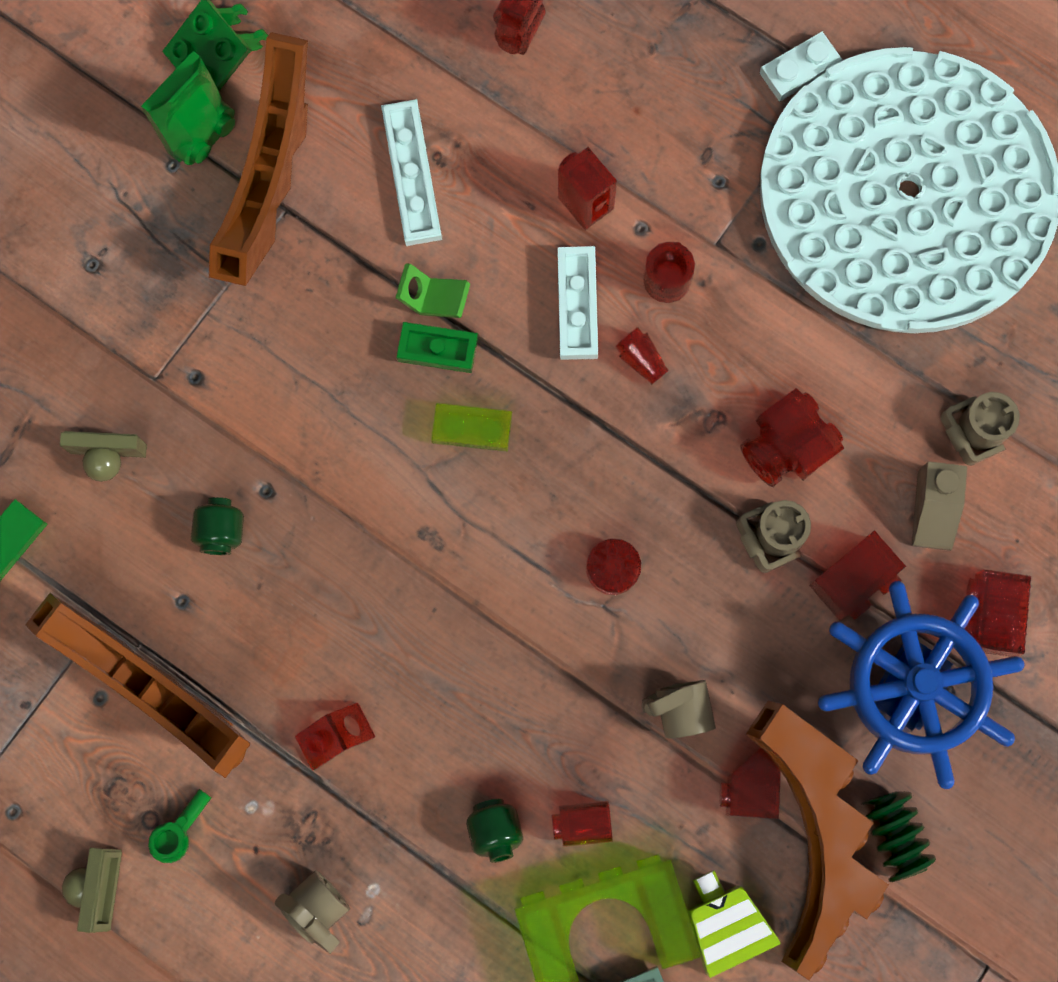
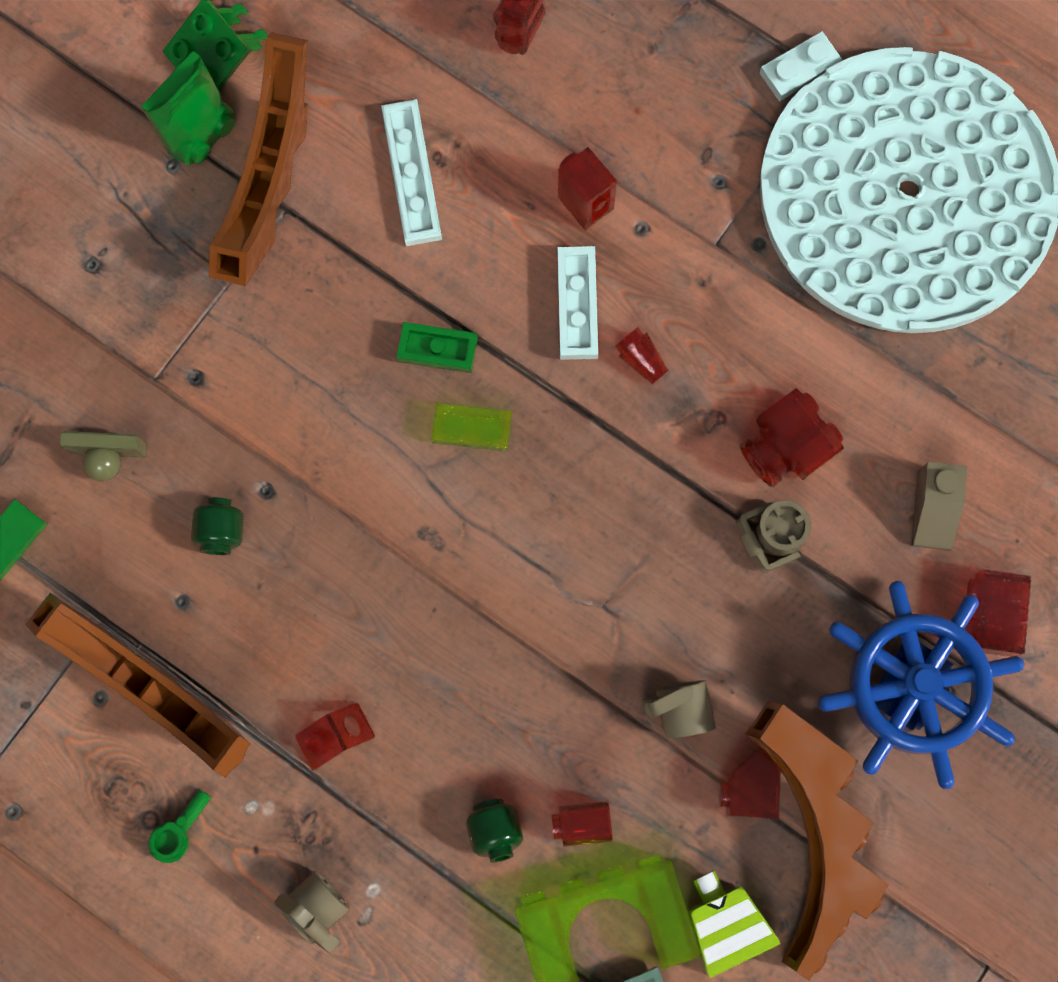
(94, 889): olive tile -> none
(433, 295): bright green bracket -> none
(613, 566): clear red wheel -> none
(669, 272): clear red piece -> none
(858, 576): clear red brick -> none
(899, 835): dark green piece -> none
(982, 425): dark tan piece -> none

